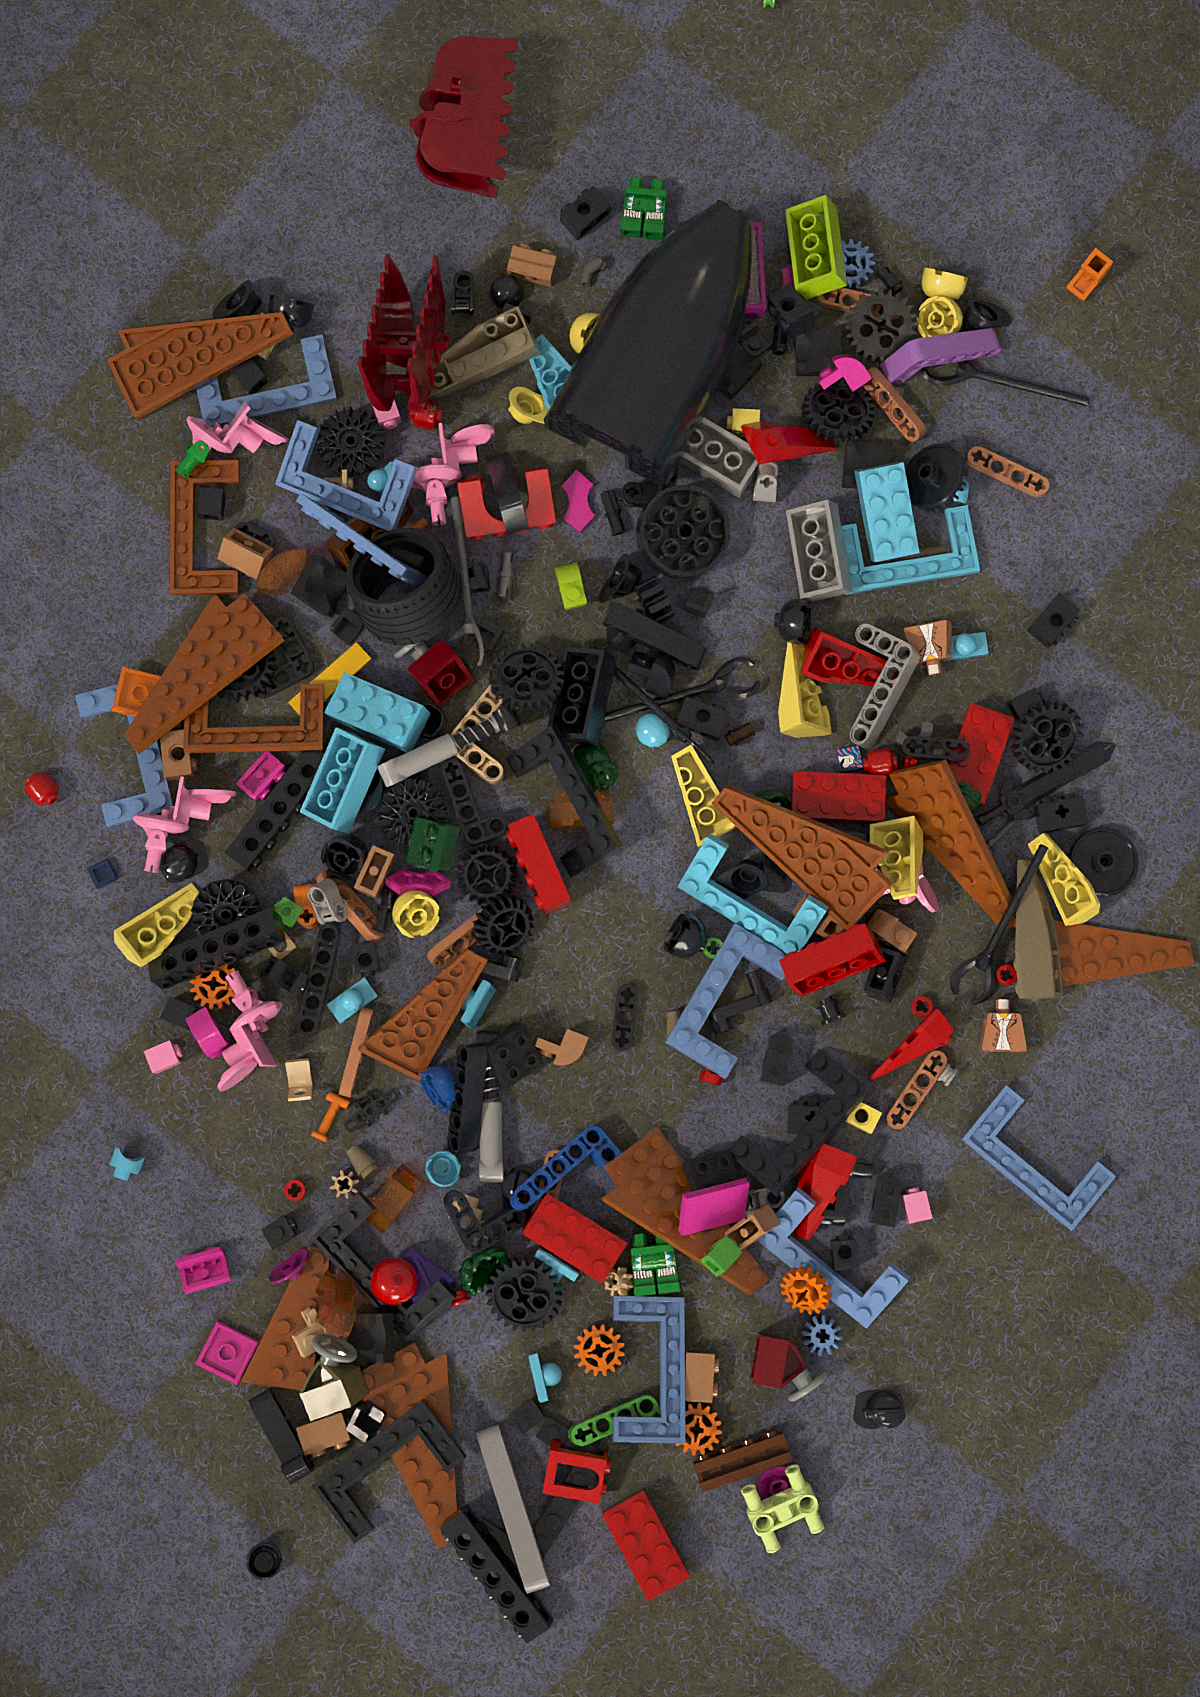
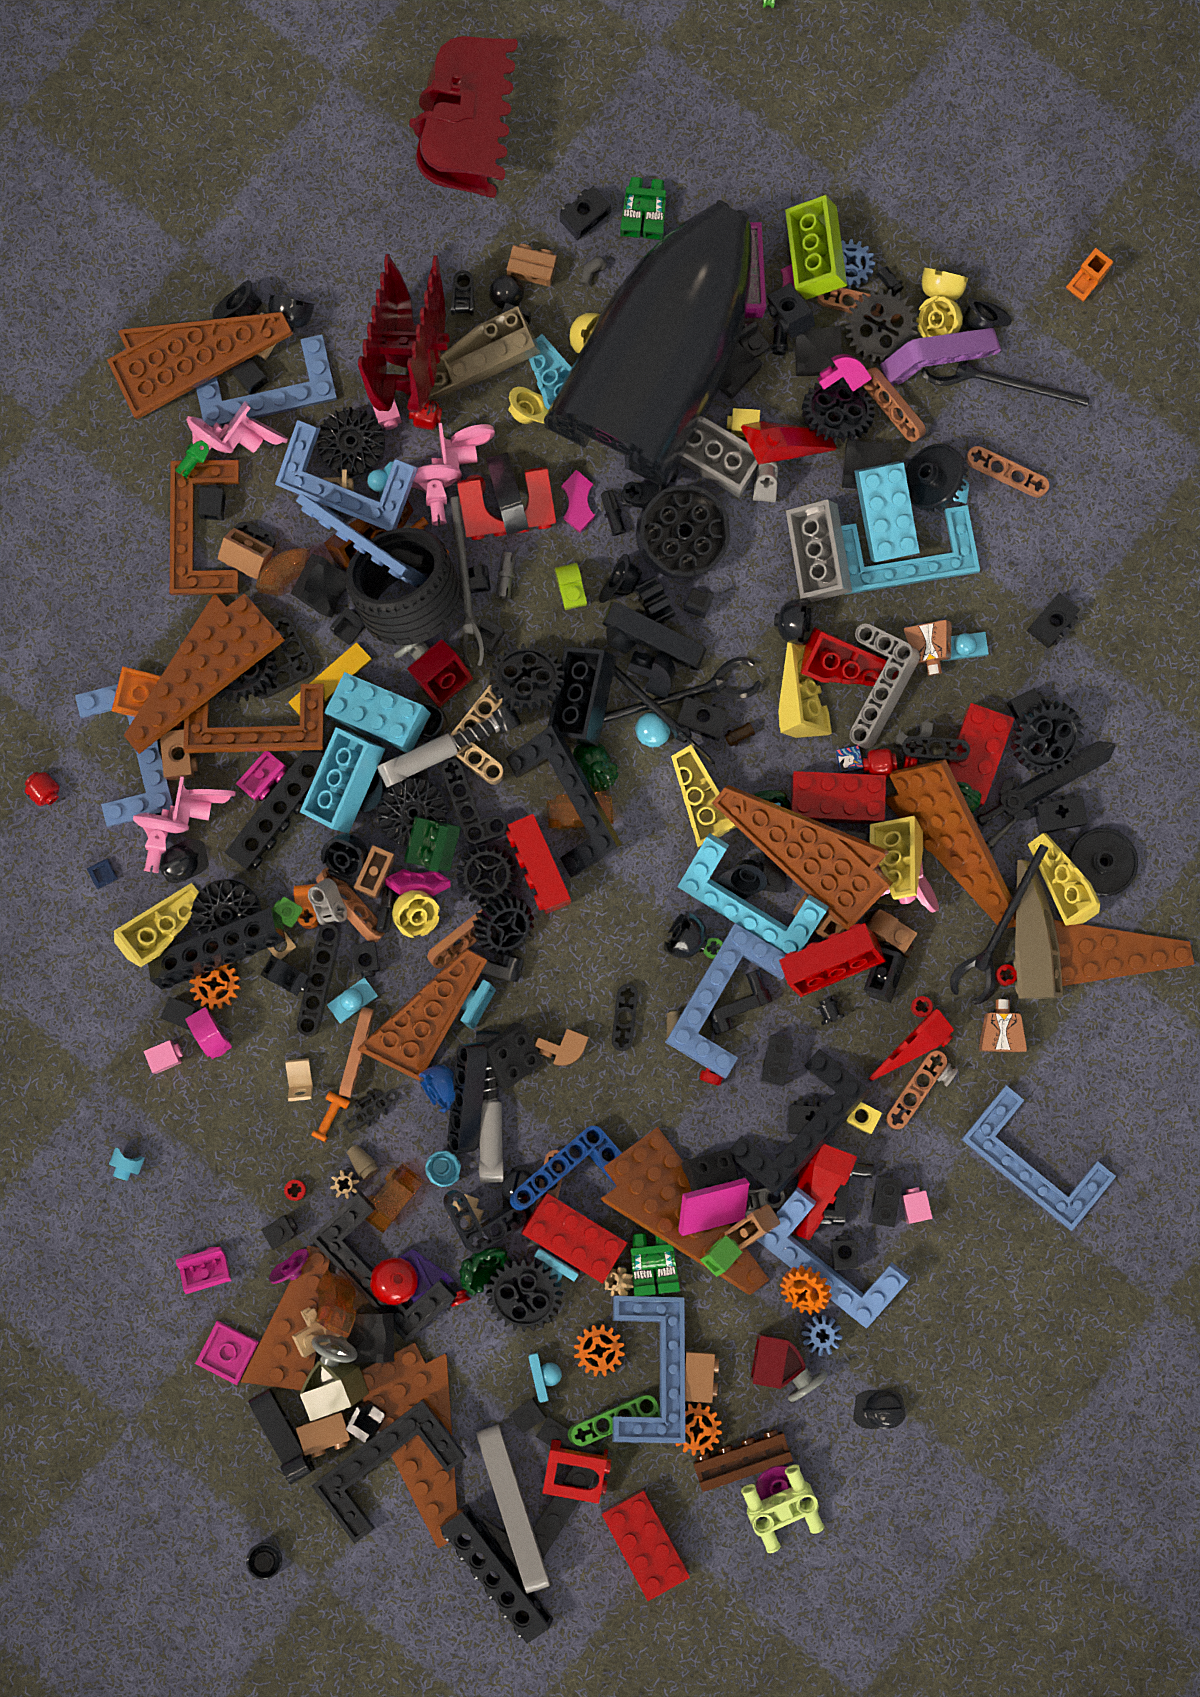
(250, 1046): bright pink piece -> none

